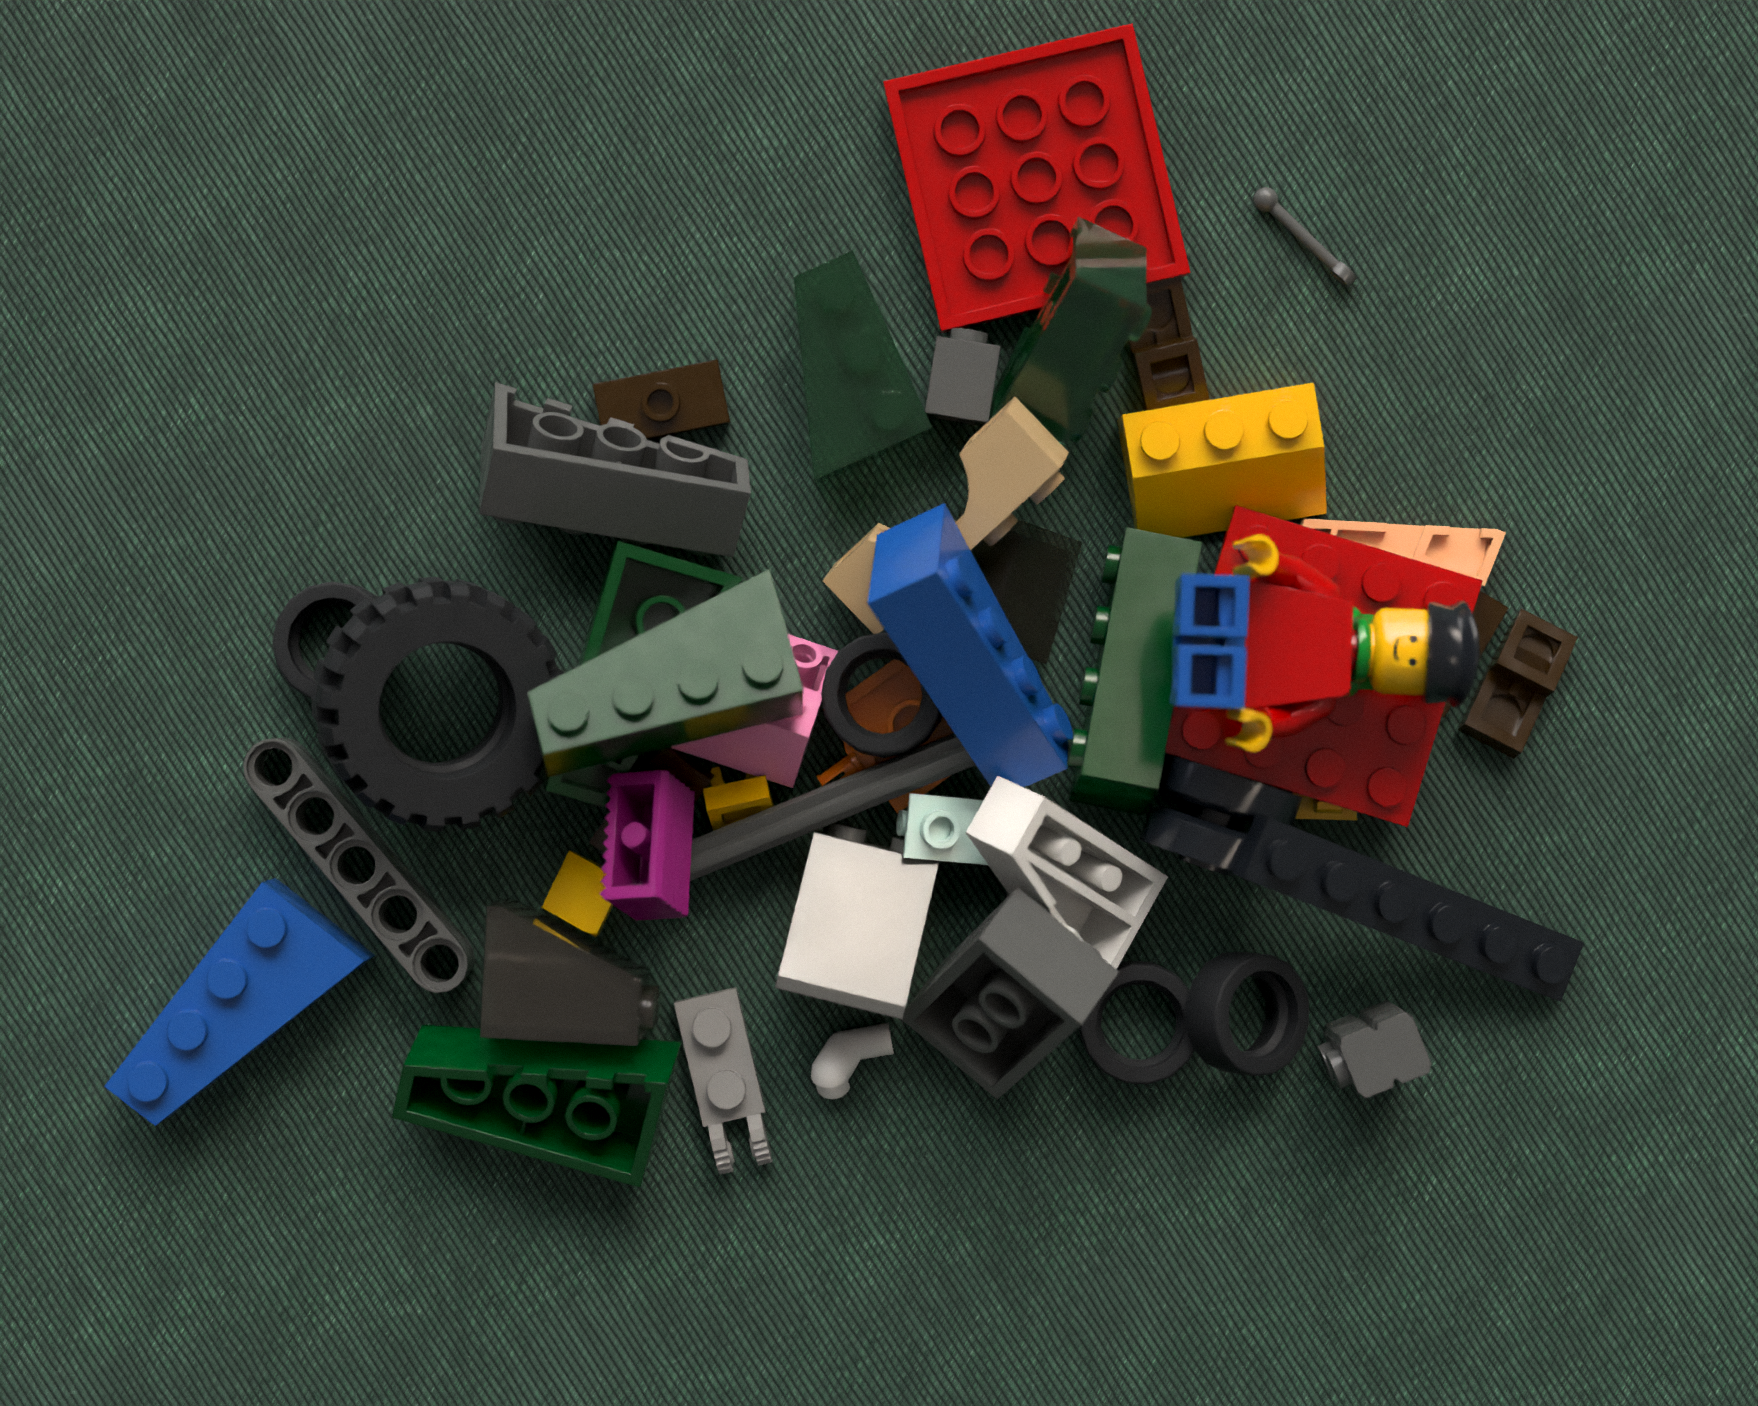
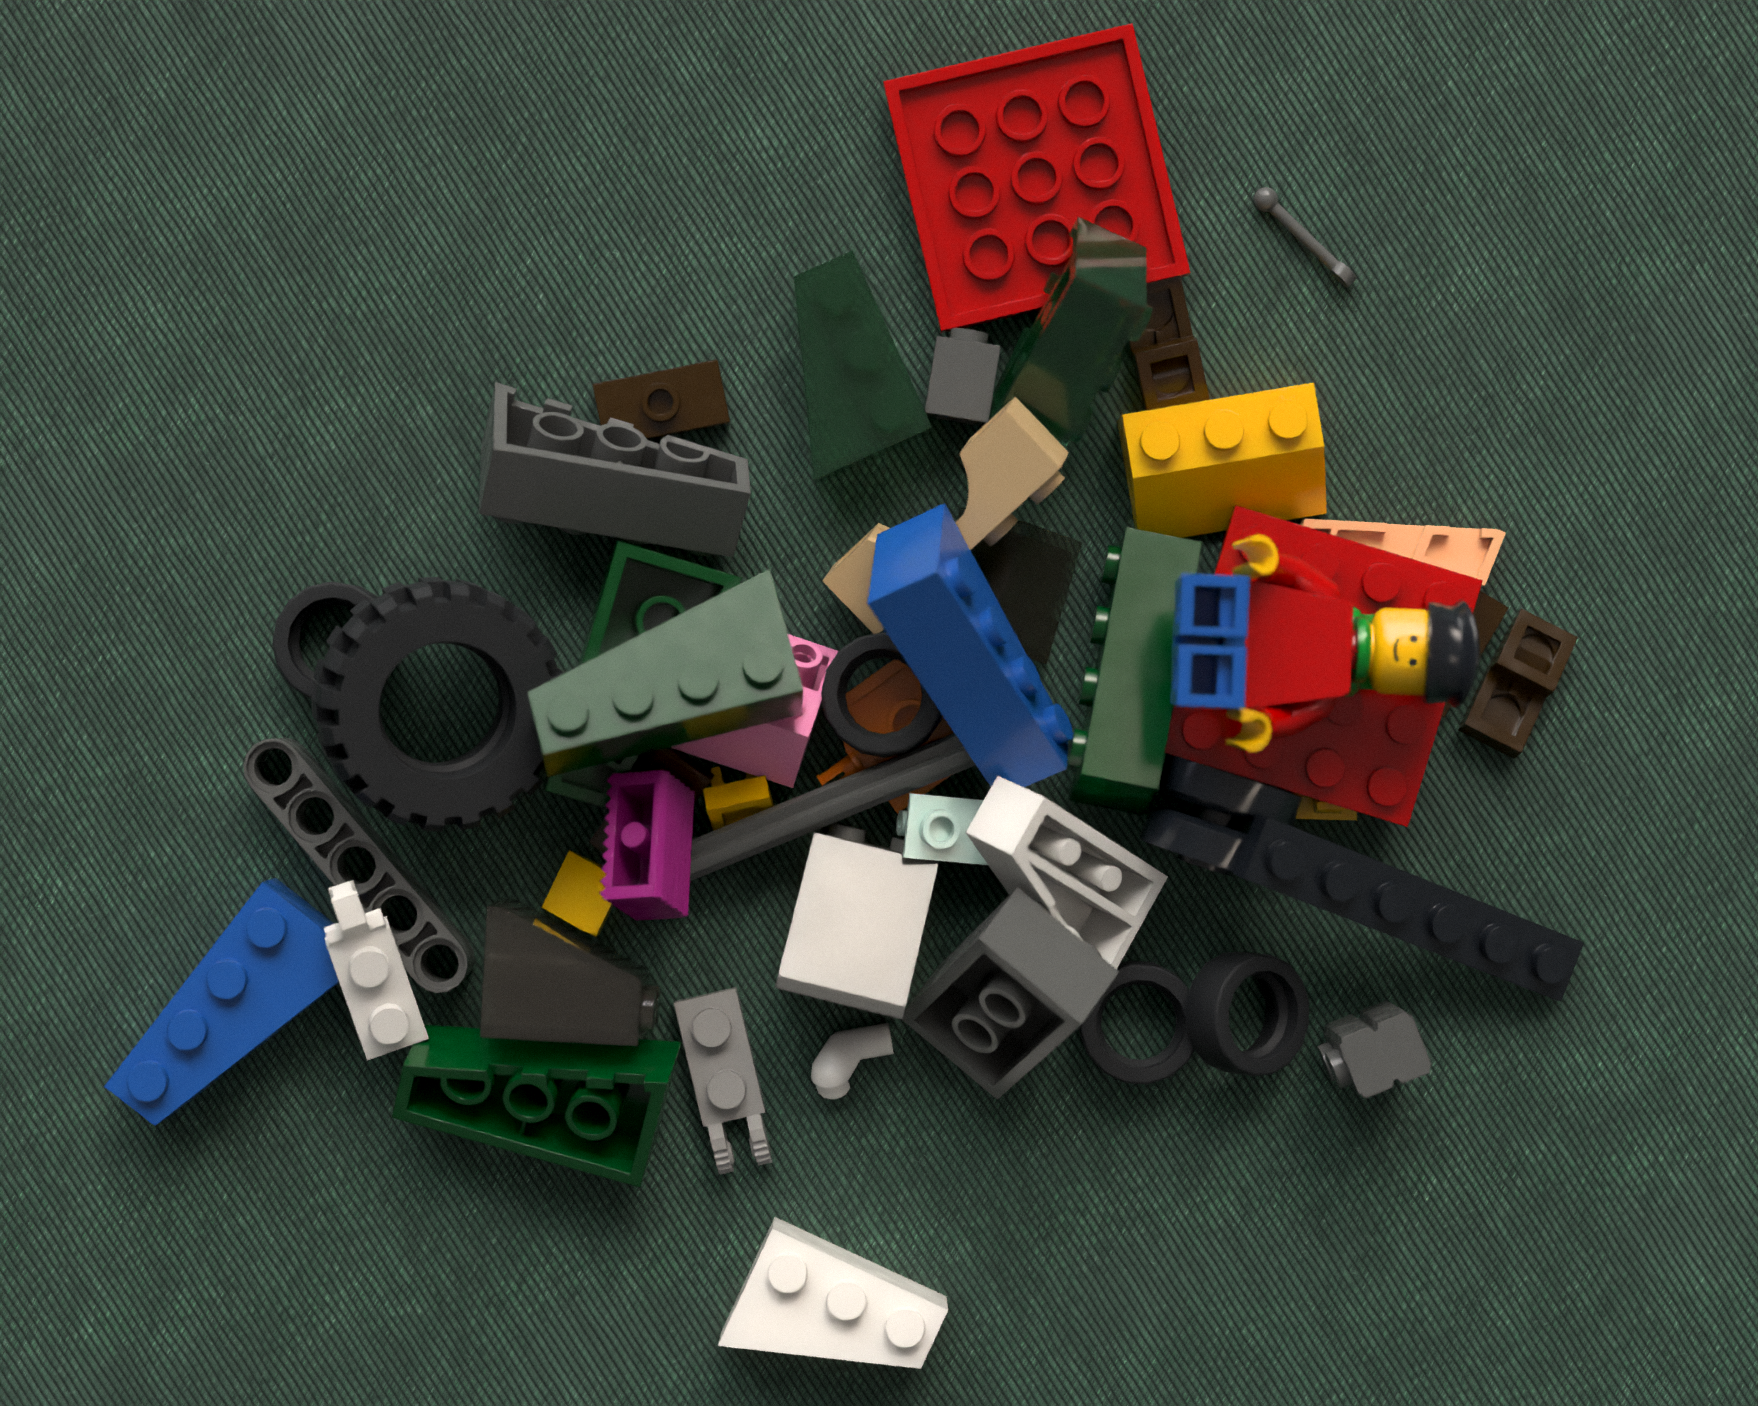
(372, 976): none -> white hinge
(831, 1304): none -> white wedge

